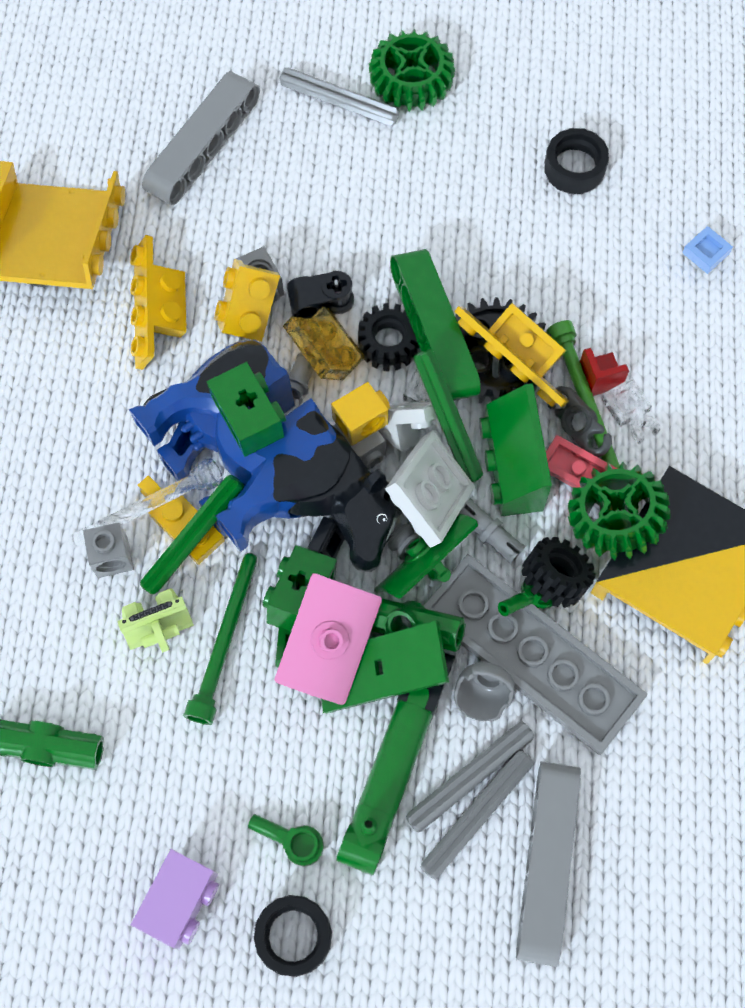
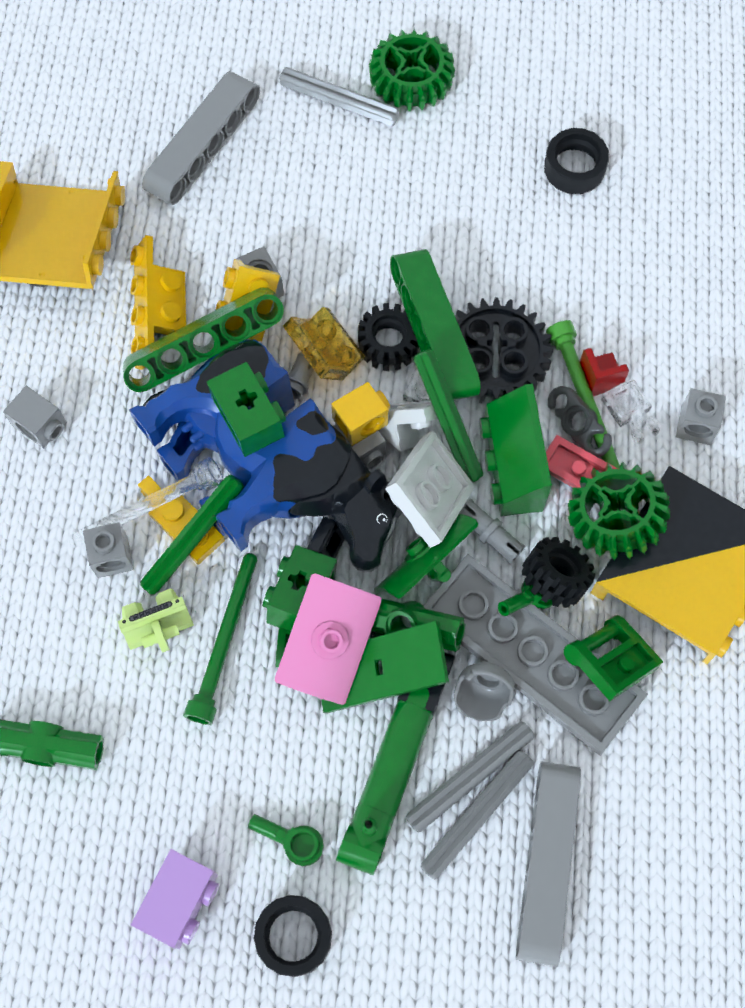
(35, 417): none -> light grey brick
(192, 354): none -> green beam
(312, 293): black piece -> none
(401, 539): light grey bush -> none
(523, 344): yellow bracket -> none
(619, 667): none -> green plate
(700, 416): none -> light grey brick
(707, 249): light blue plate -> none

